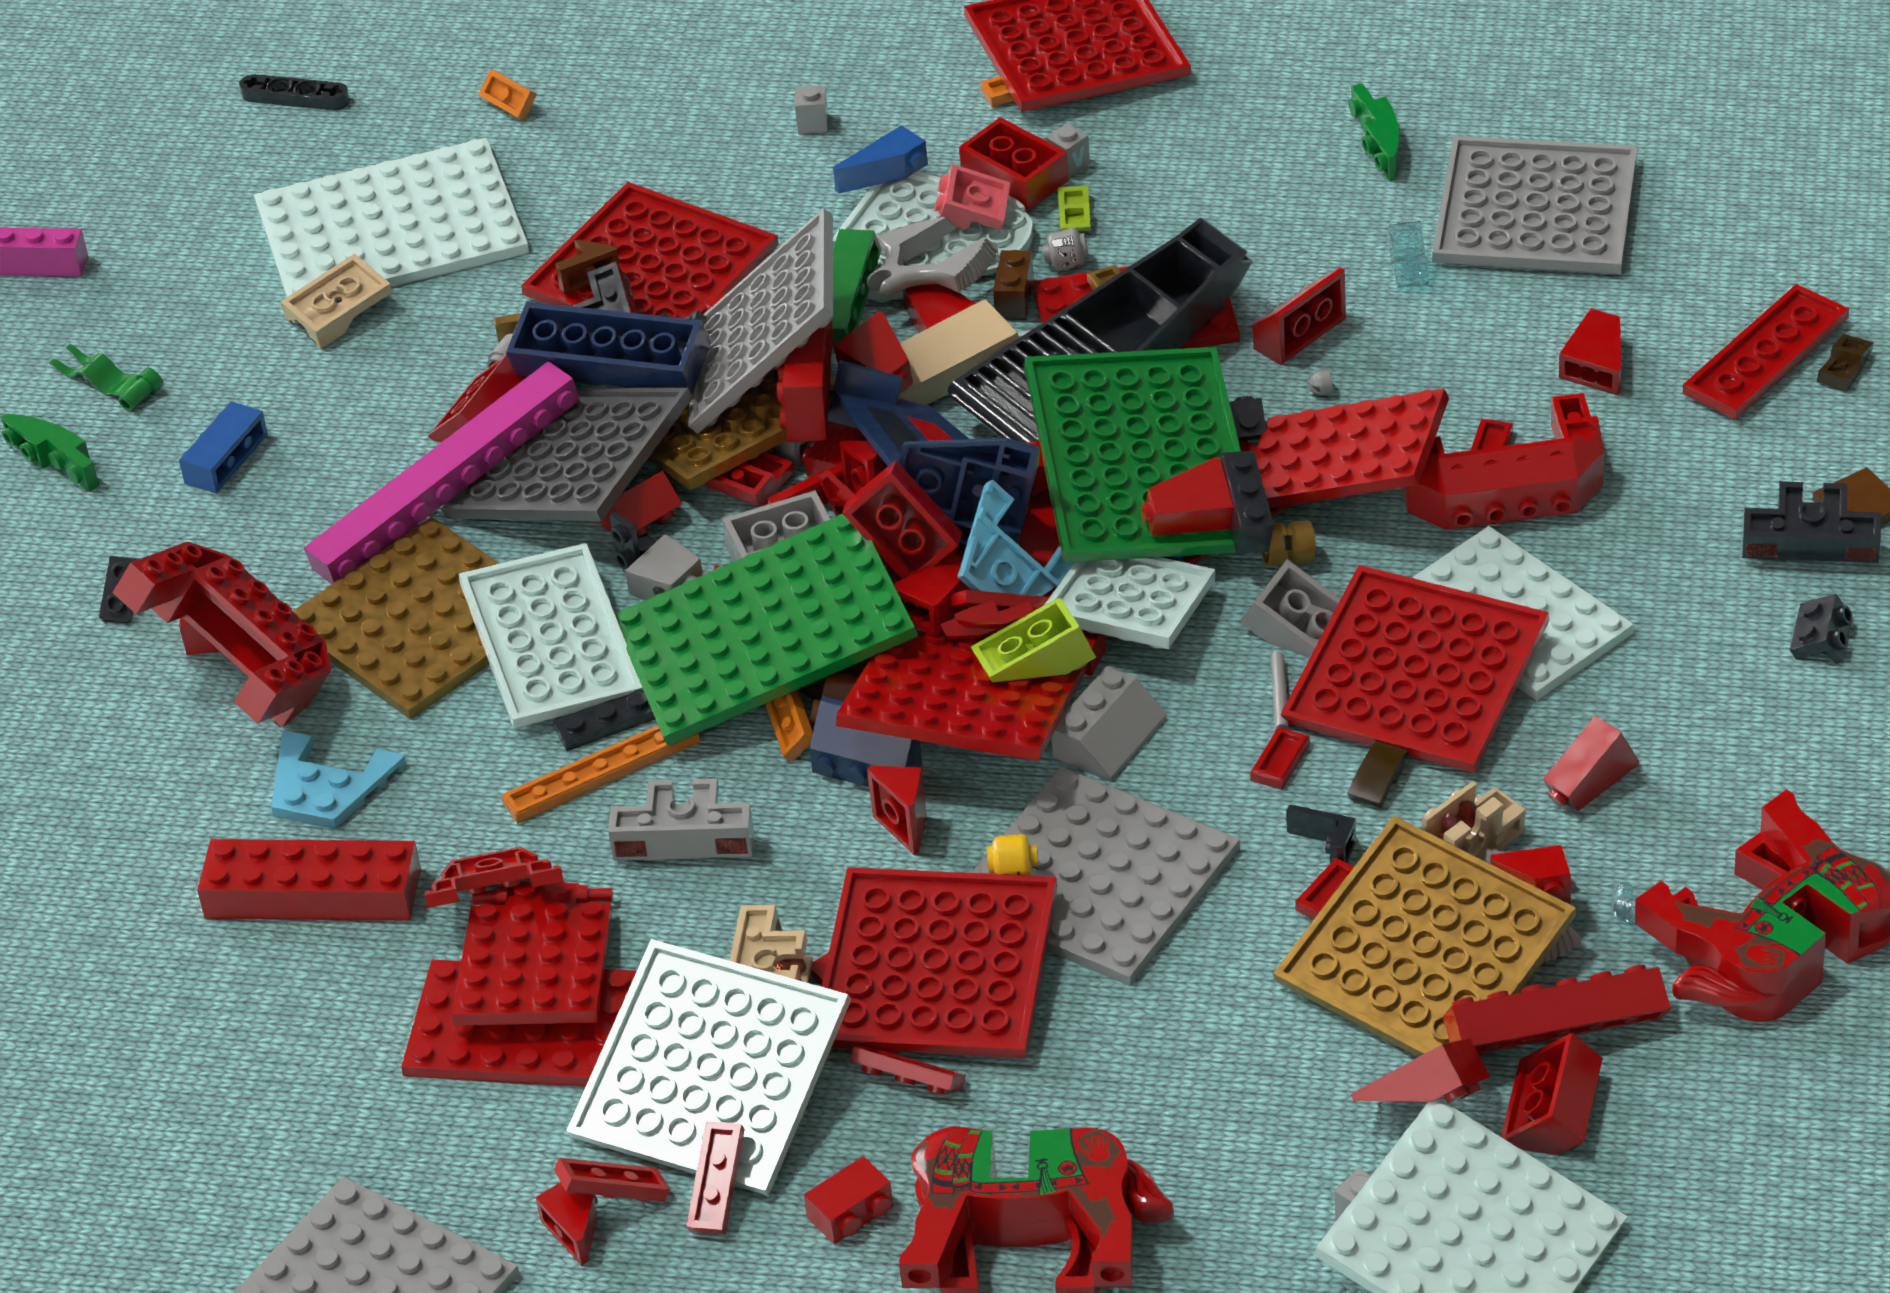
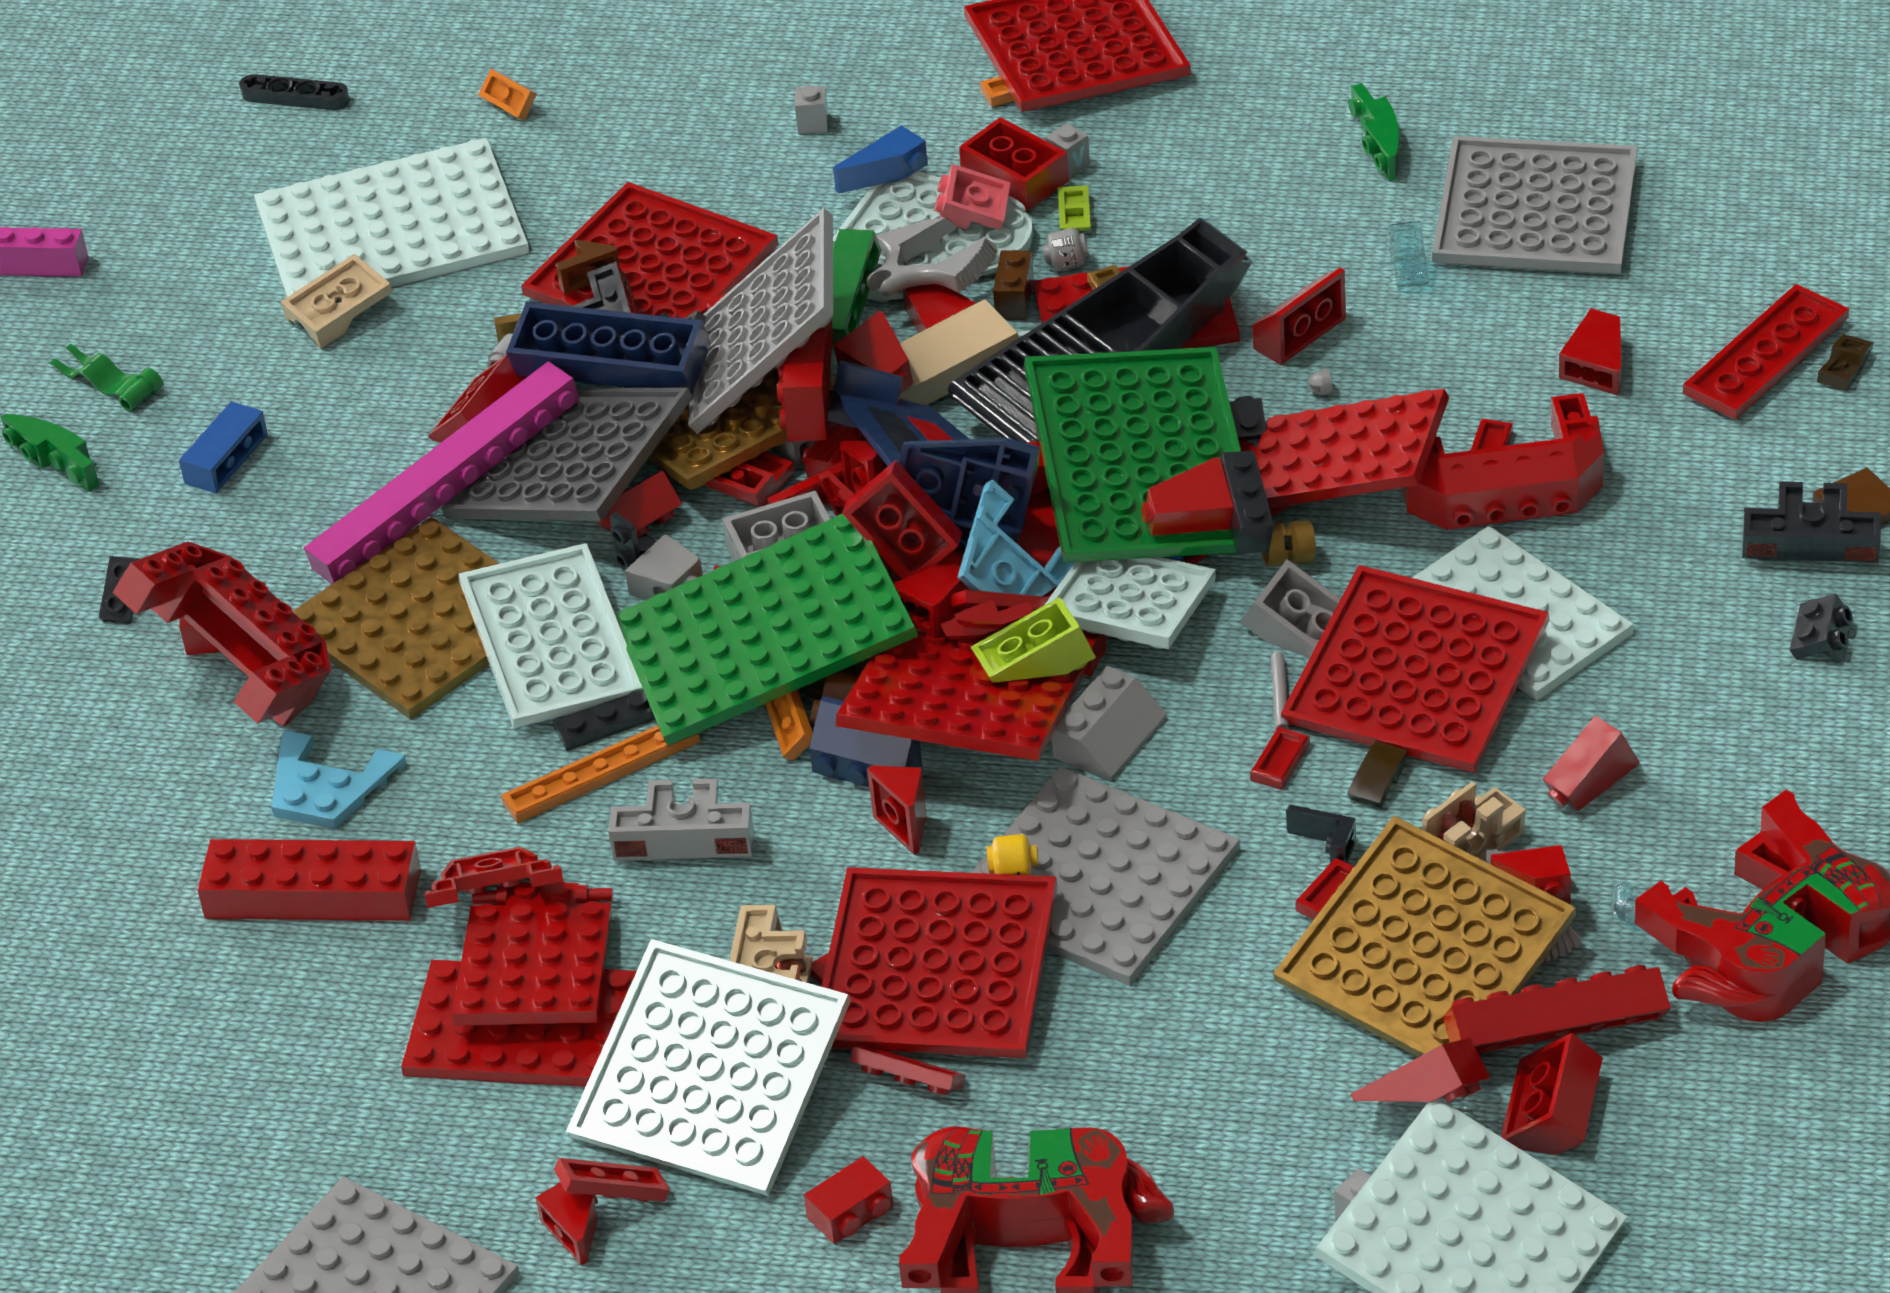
(715, 1177): plate -> none

